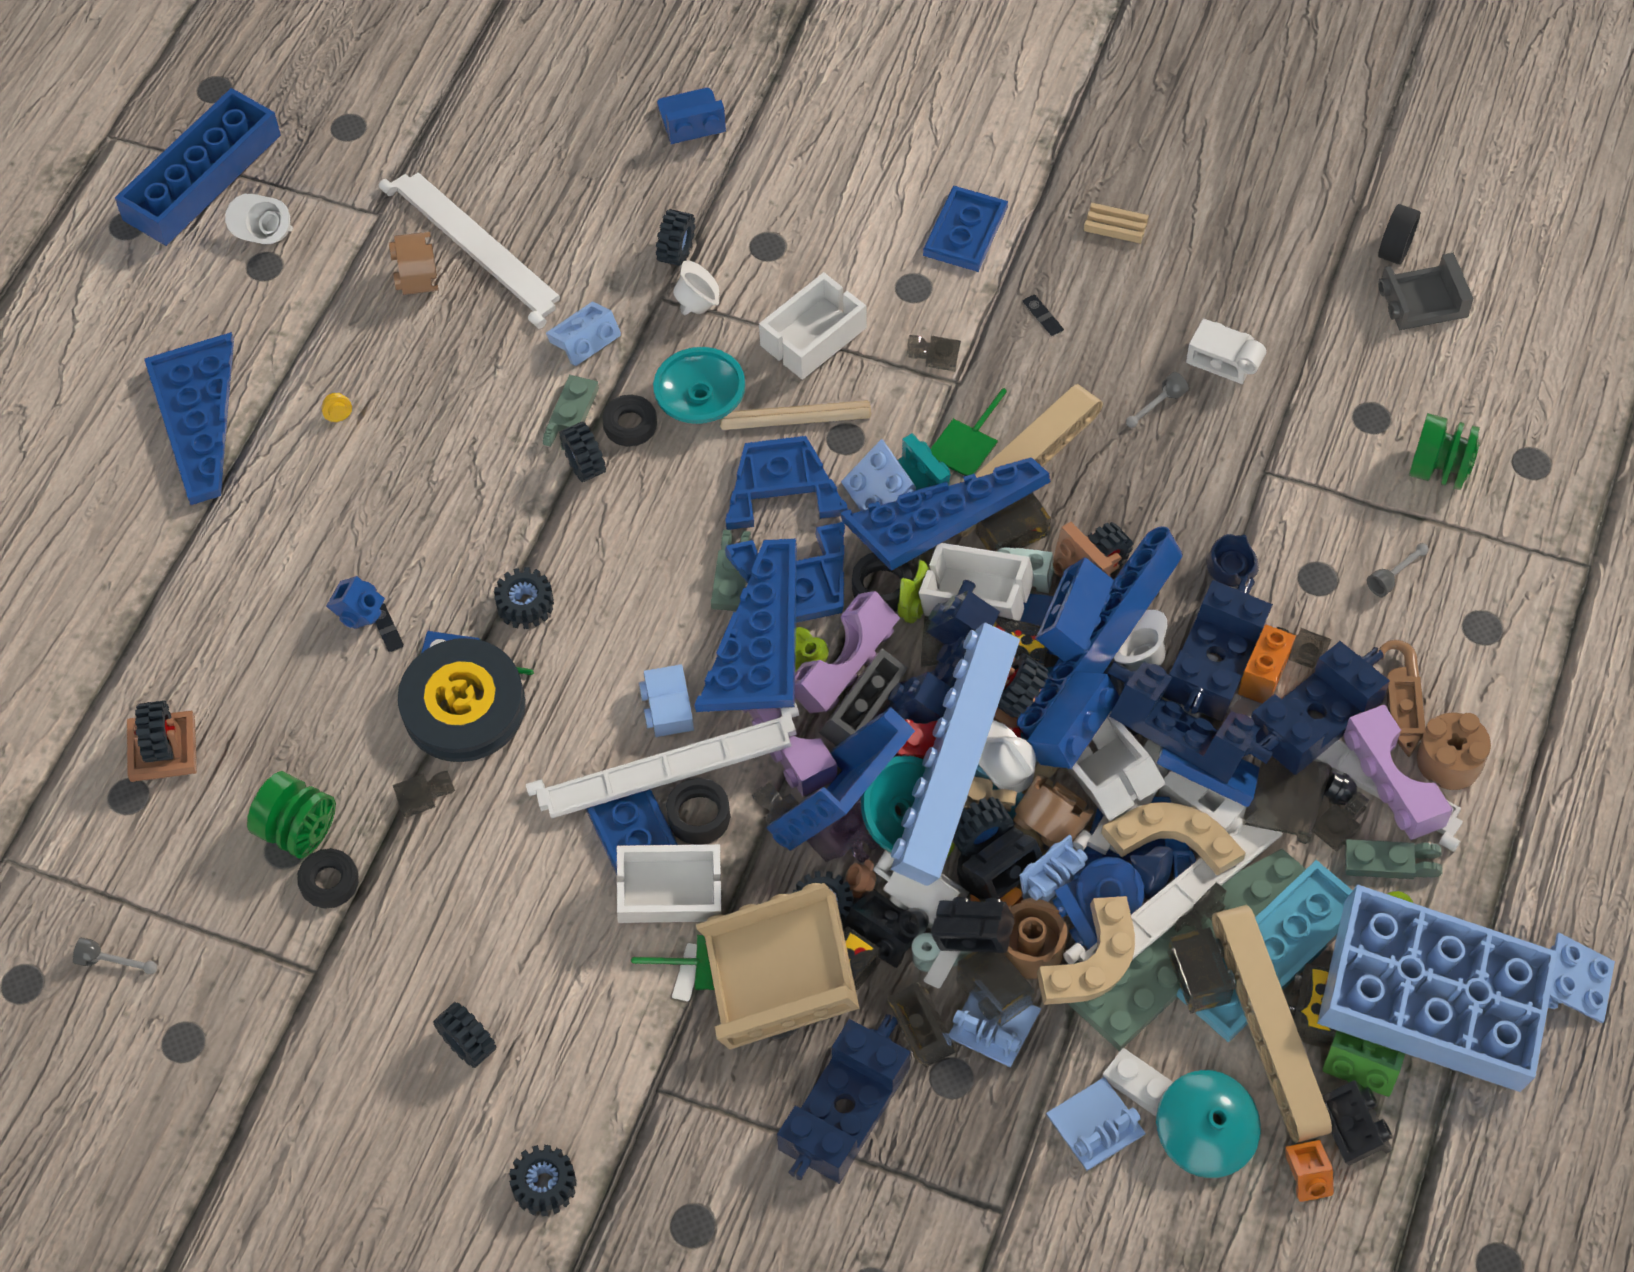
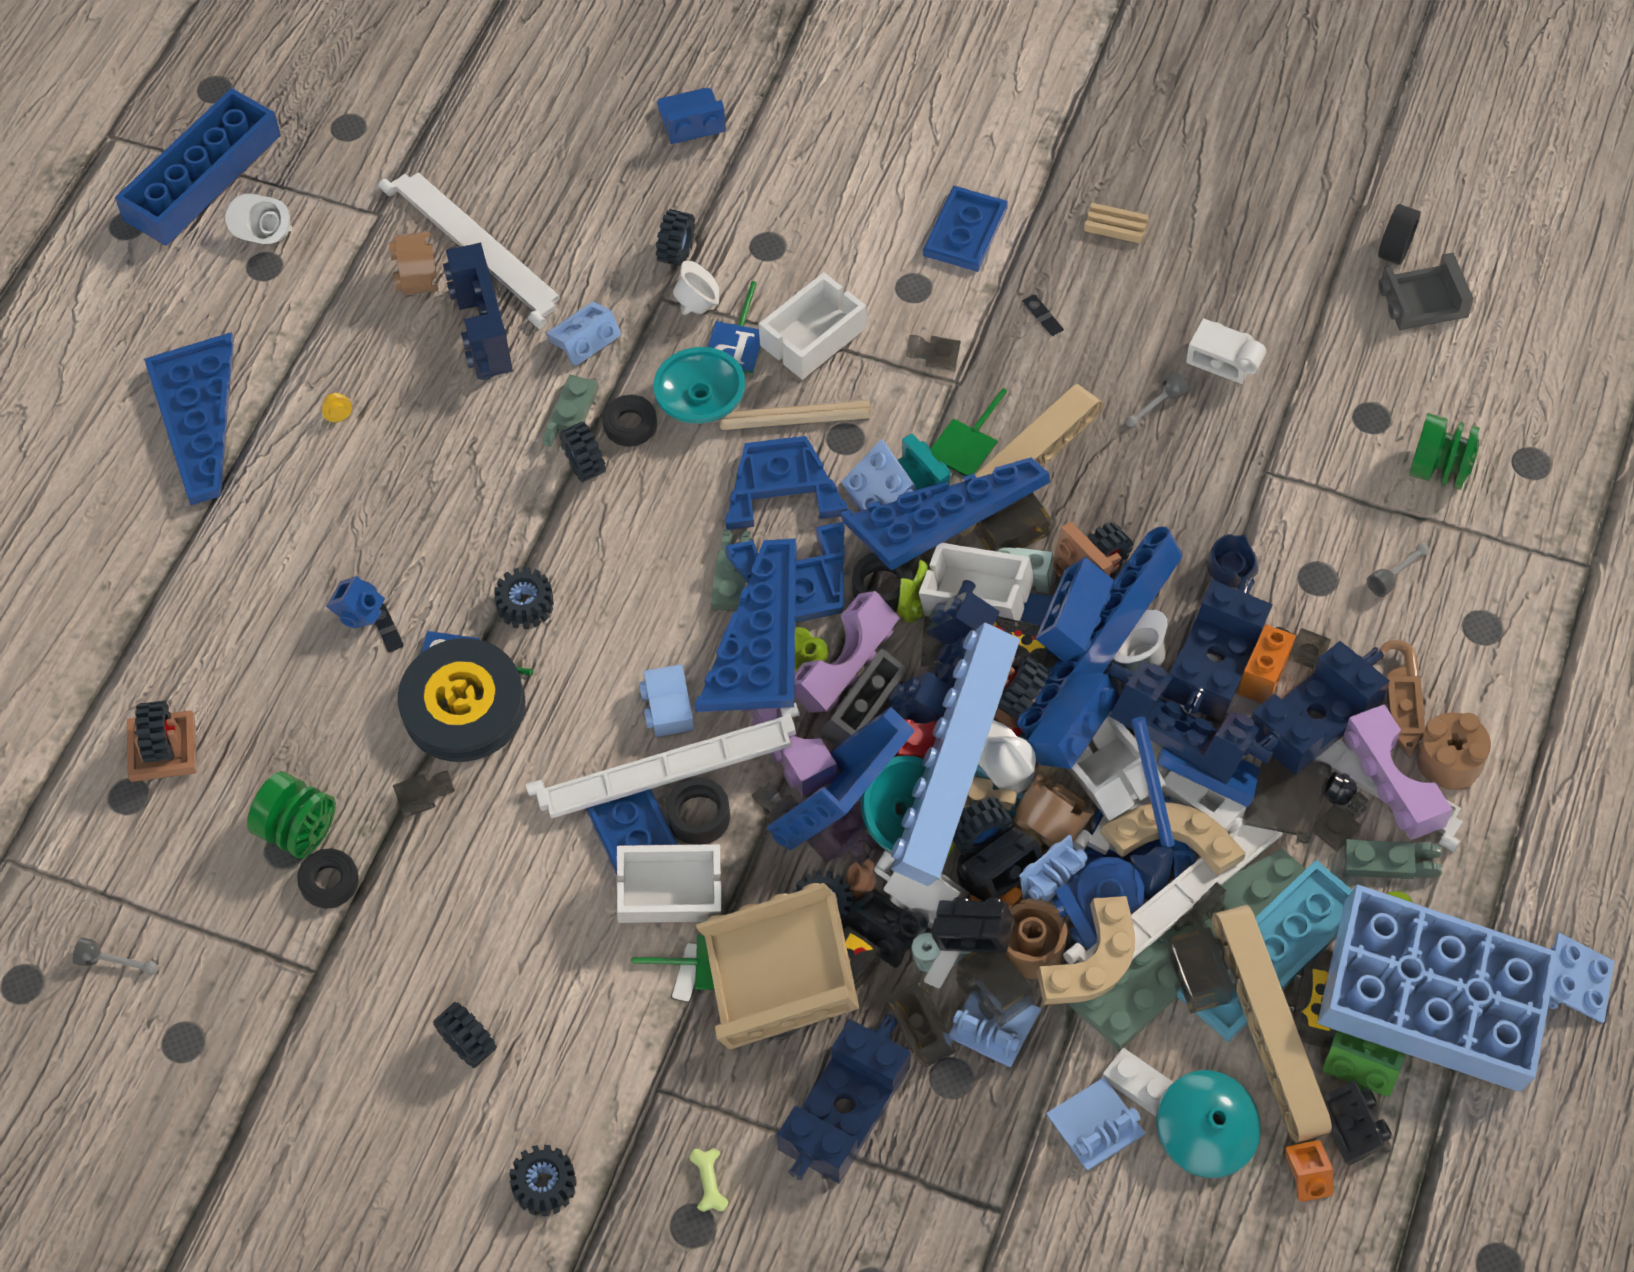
(484, 334): none -> dark blue brick
(705, 1164): none -> yellowish green piece
(738, 340): none -> blue piece
(1153, 781): none -> blue bar

